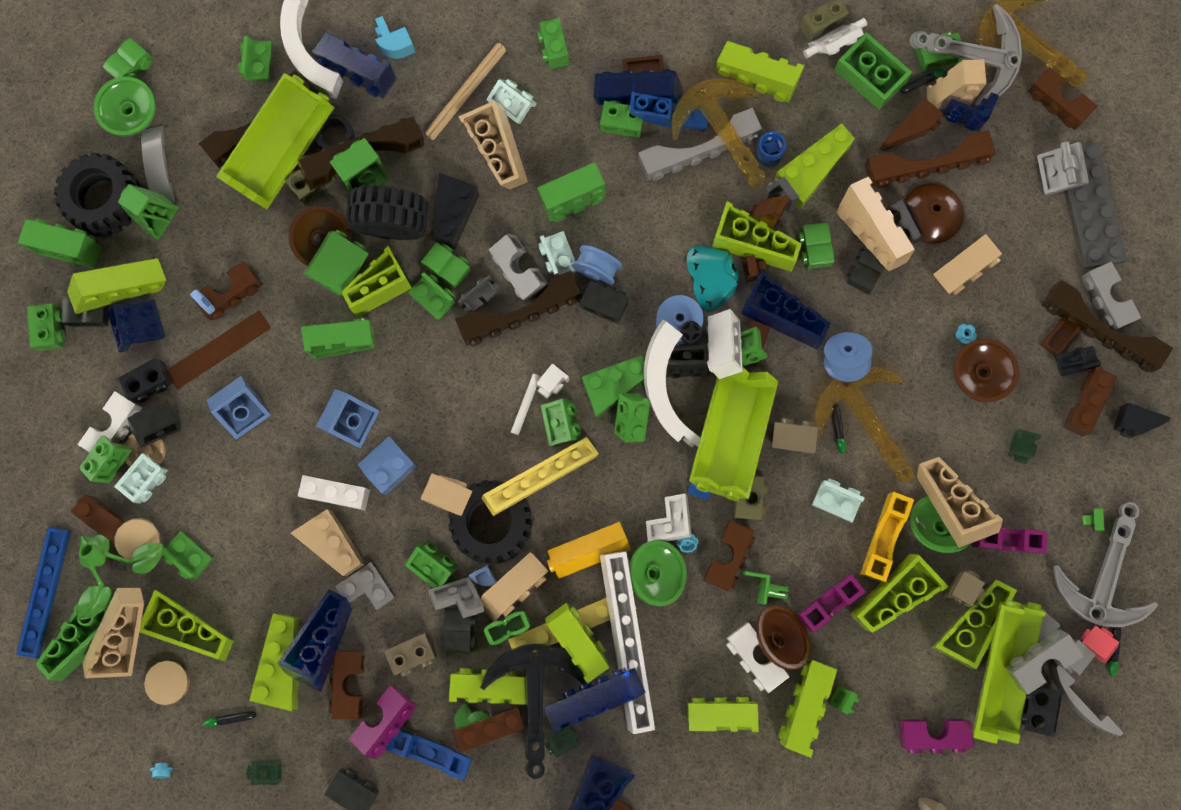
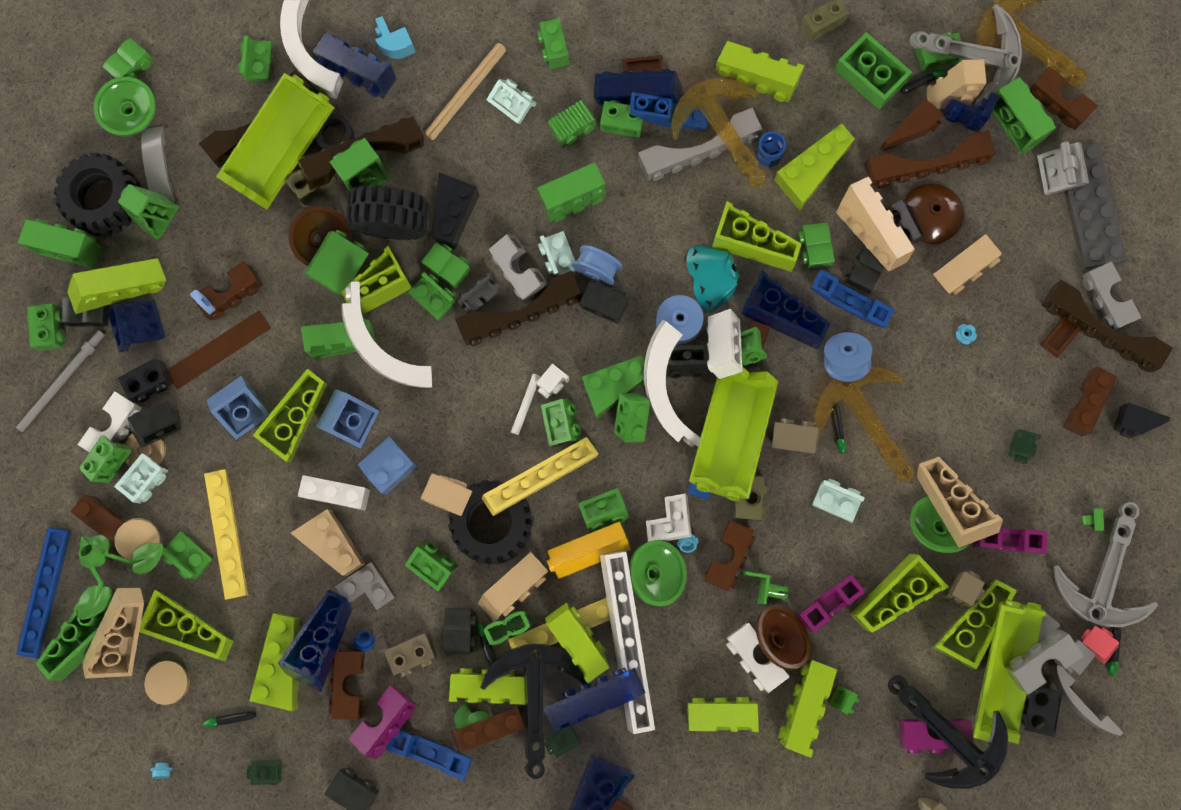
(87, 349): none -> light grey bar
(226, 534): none -> light yellow plate
(290, 418): none -> lime wedge
(364, 641): none -> blue plate
(371, 353): none -> white arch
(458, 592): light grey plate -> none
(483, 577): light blue tile -> none
(485, 644): none -> black piece
(495, 139): tan wedge -> none
(572, 123): none -> bright green brick
(603, 510): none -> bright green bracket
(694, 331): black wheel -> none
(752, 268): reddish brown tile -> none
(770, 210): reddish brown slope -> none
(781, 188): dark grey bracket -> none
(838, 37): white plate -> none
(851, 301): none -> blue slope
(880, 552): yellow arch -> none
(968, 752): none -> black piece
(999, 367): reddish brown dish -> none
(1022, 116): none -> bright green brick
(1077, 361): black hips -> none

